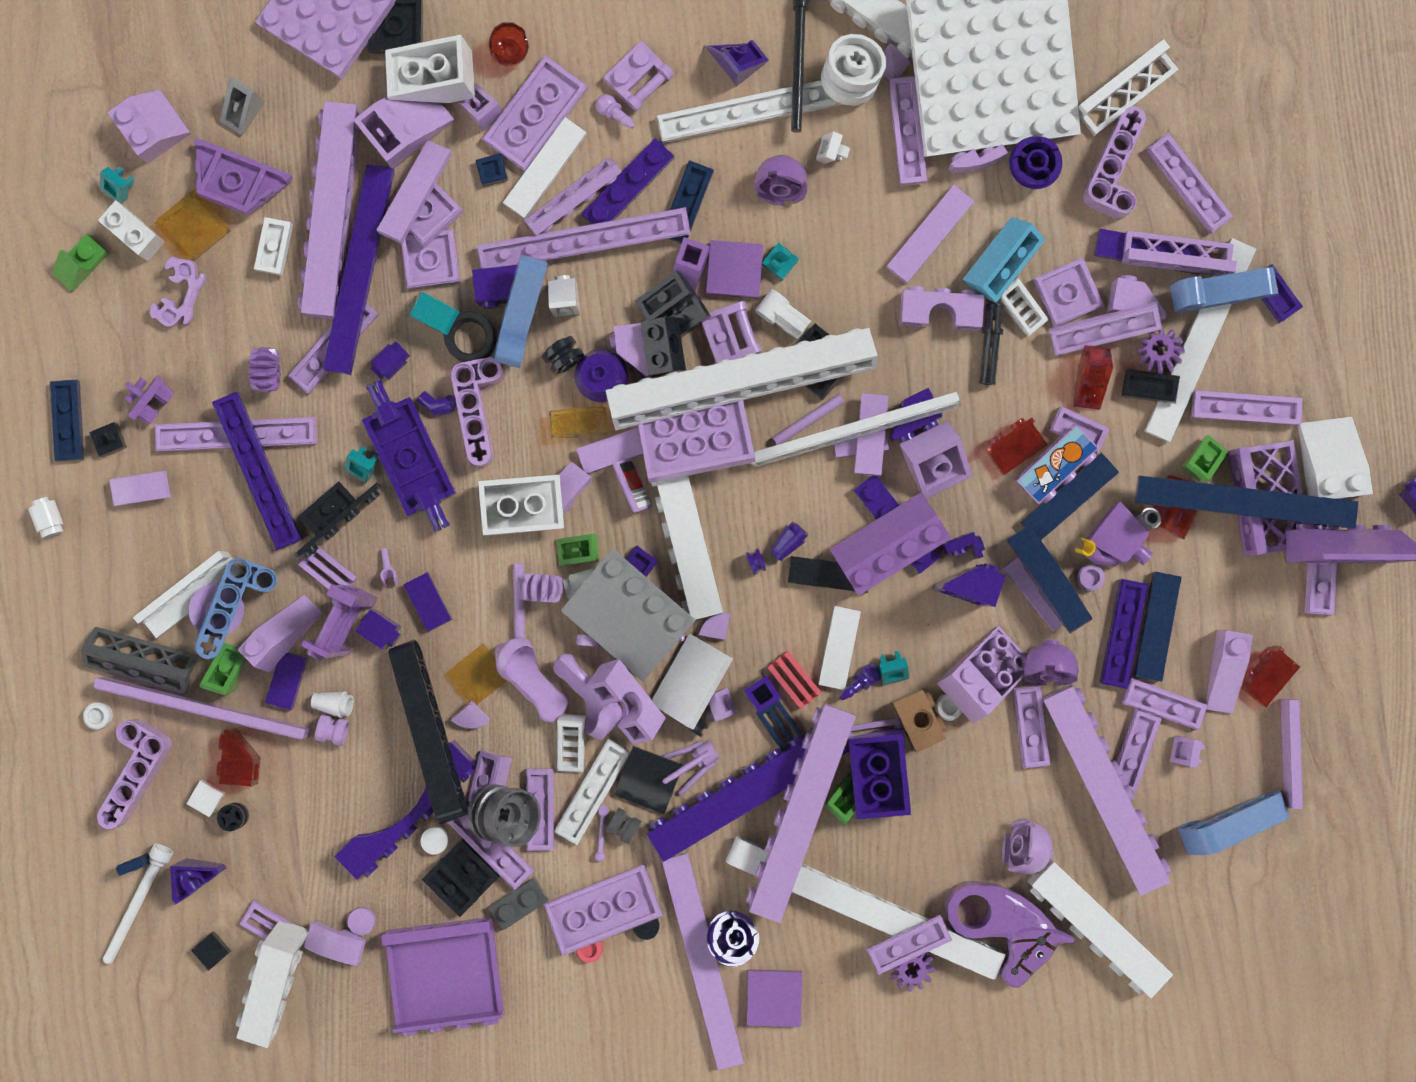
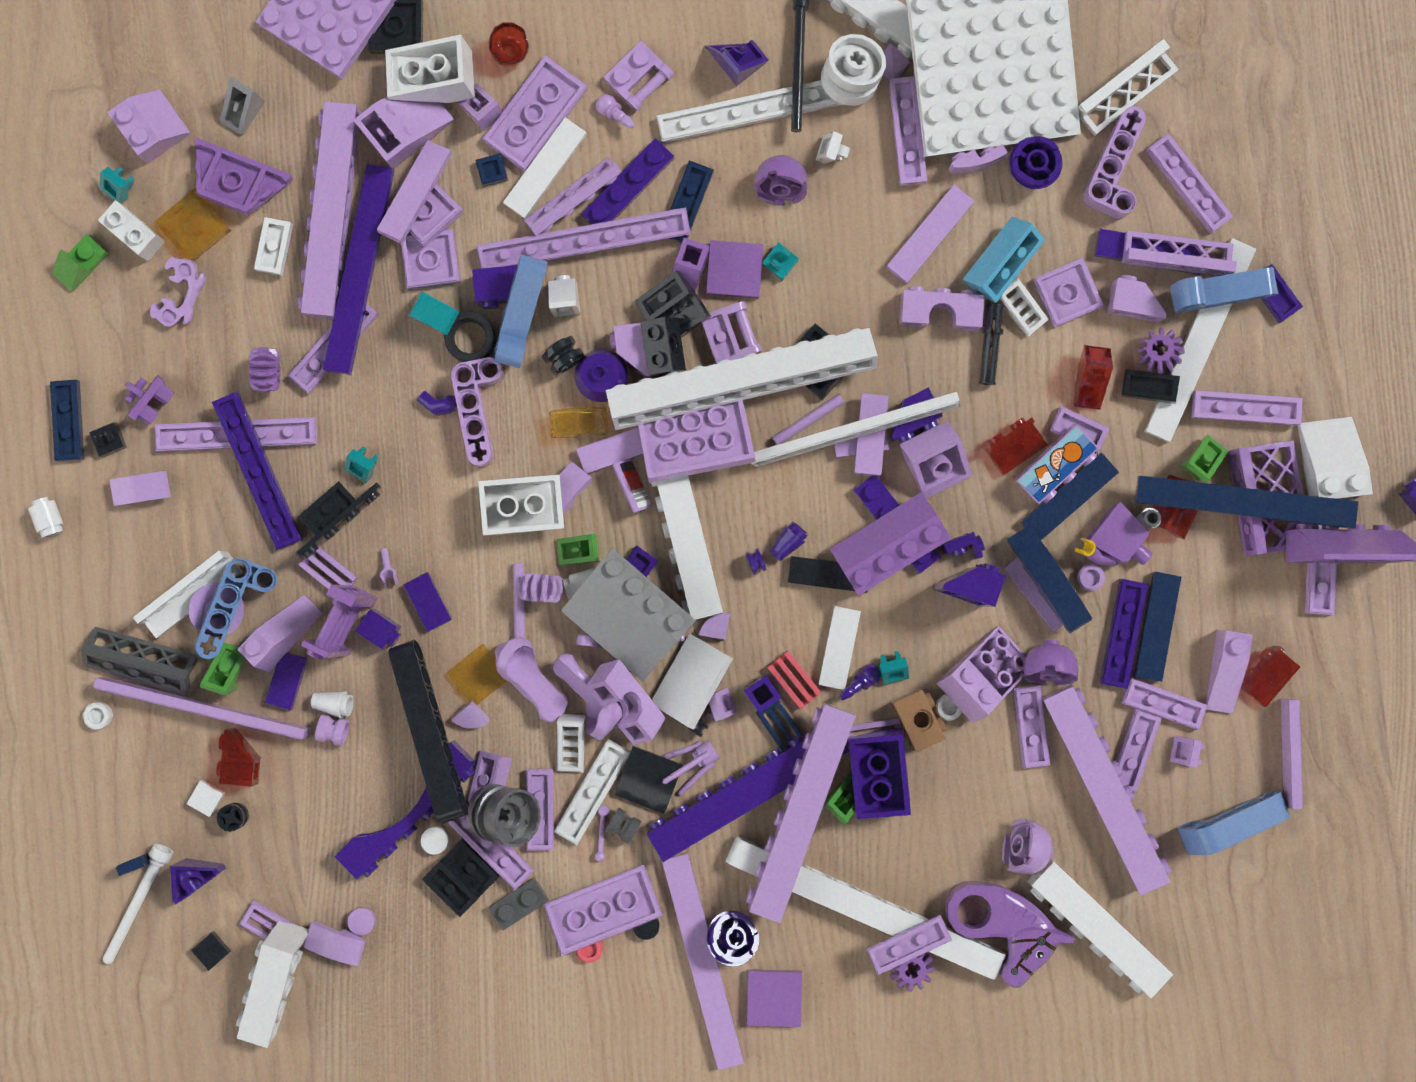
(130, 777): lavender beam -> none
(389, 360): dark purple brick -> none
(408, 456): dark purple plate -> none
(444, 975): medium lavender panel -> none
(777, 311): white piece -> none
(1105, 328): lavender tile -> none

